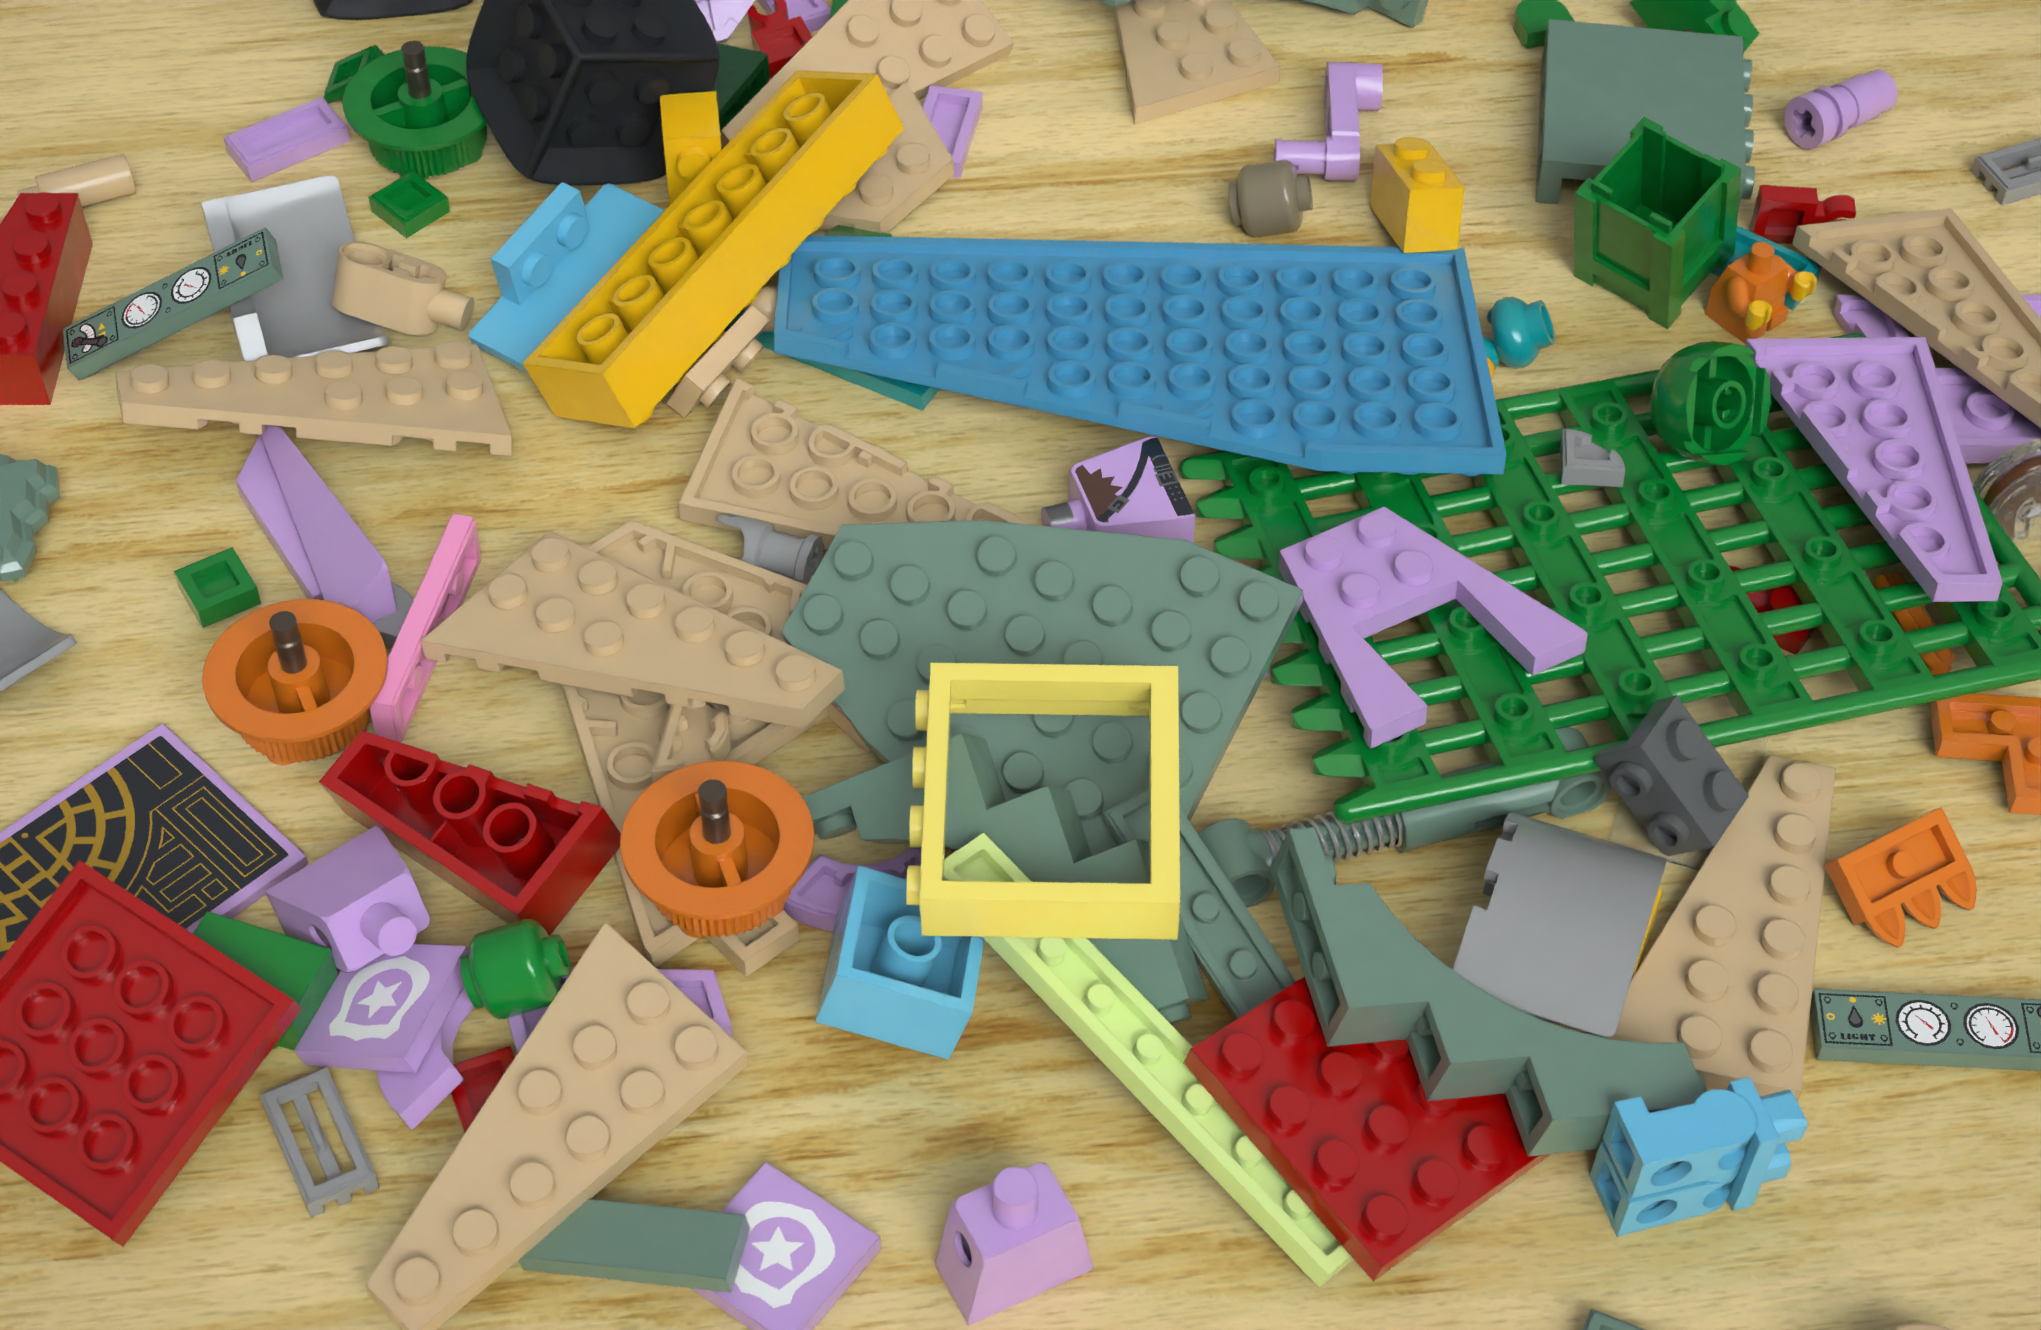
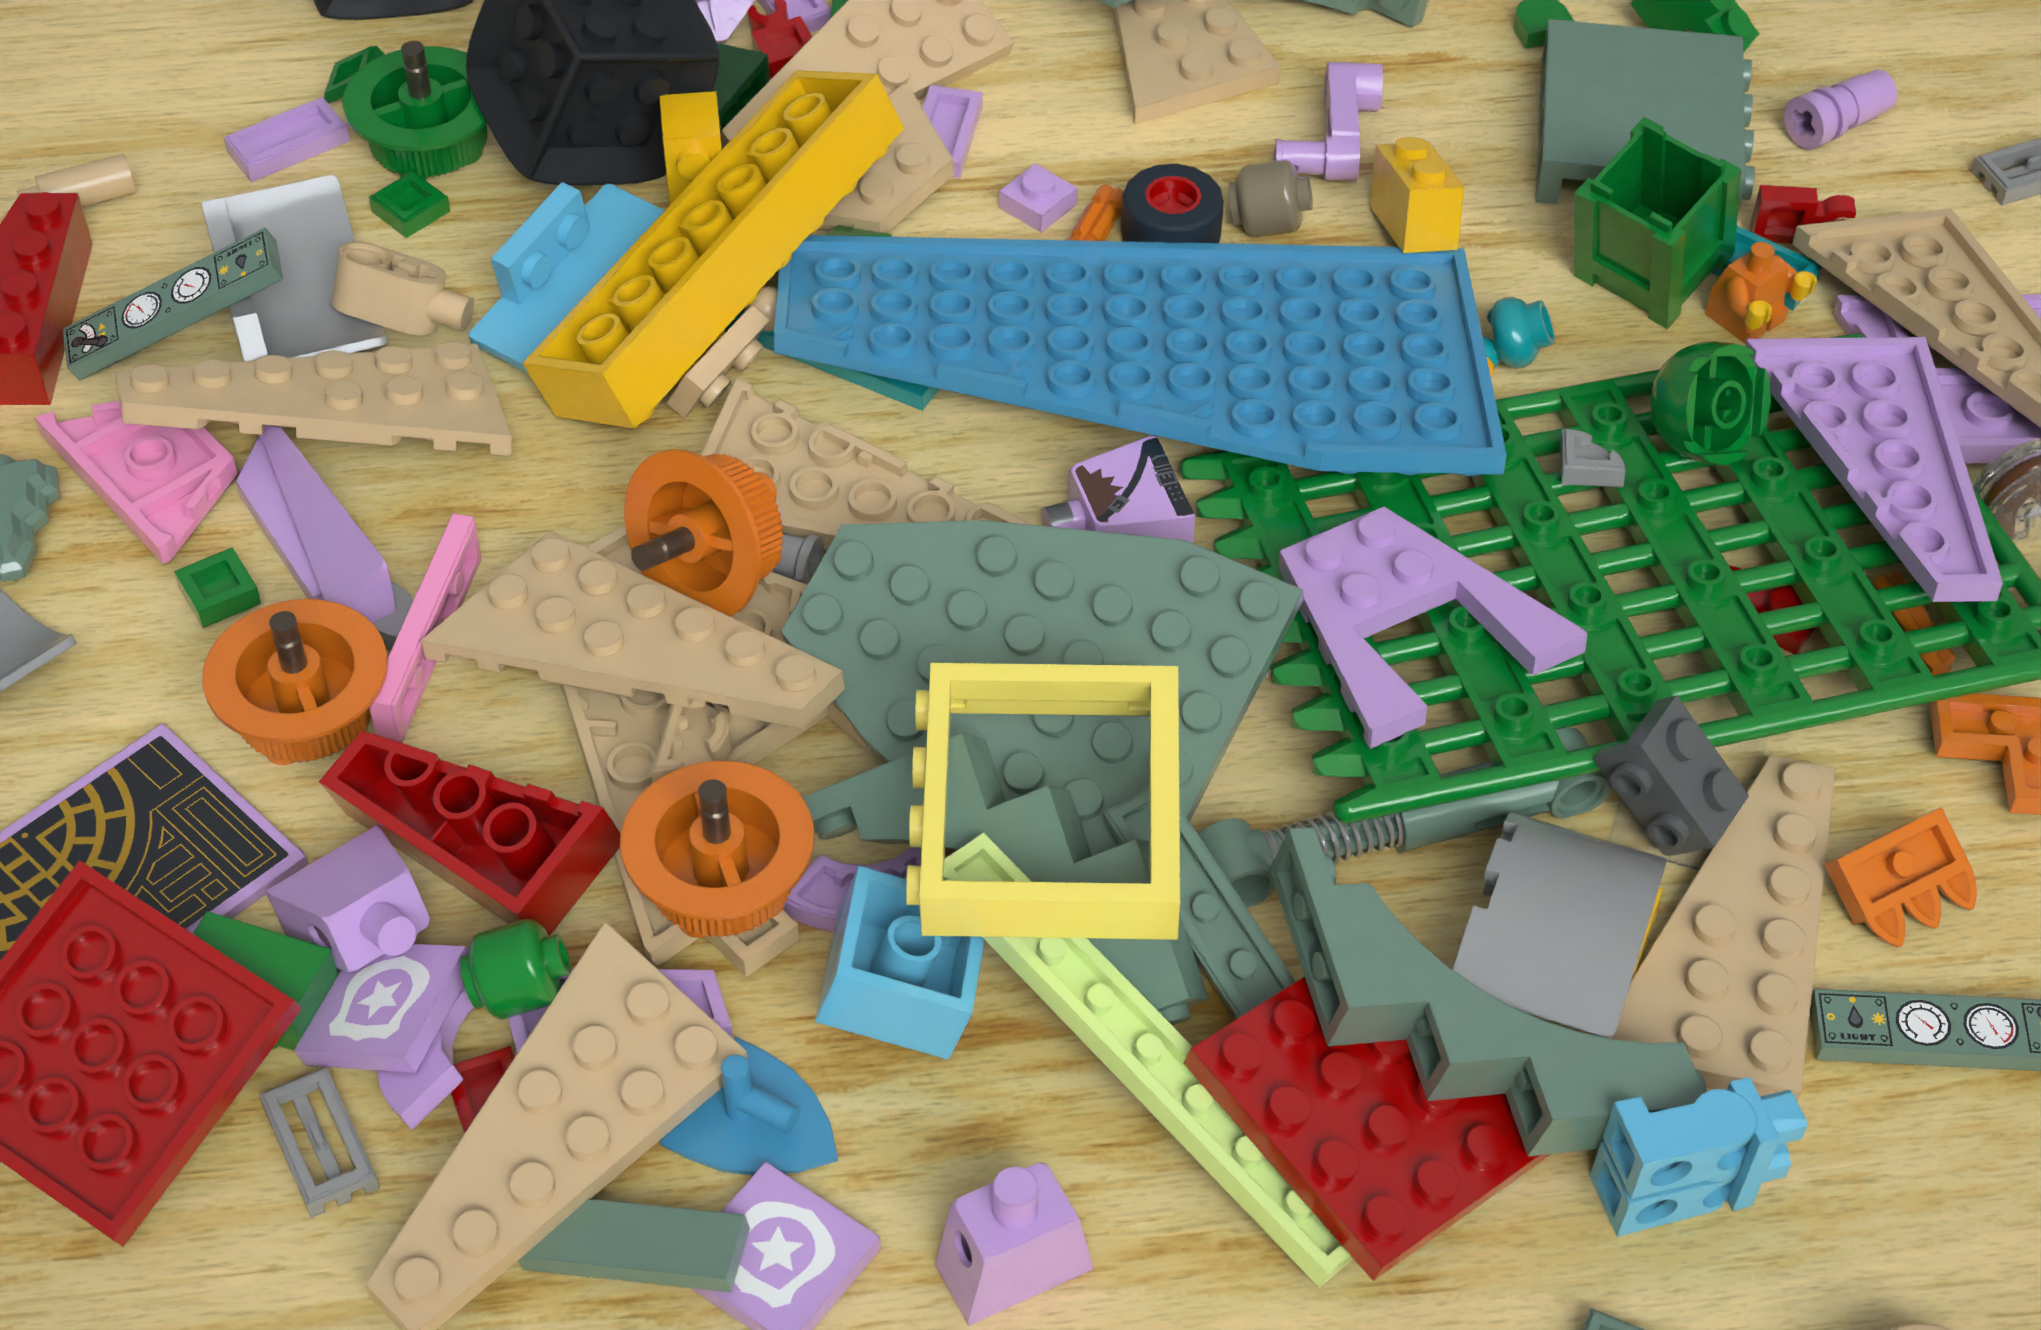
(148, 475): none -> bright pink wing
(703, 526): none -> orange piece
(756, 1119): none -> dark azure shield
(1038, 197): none -> lavender plate
(1099, 215): none -> orange axle
(1172, 206): none -> black wheel

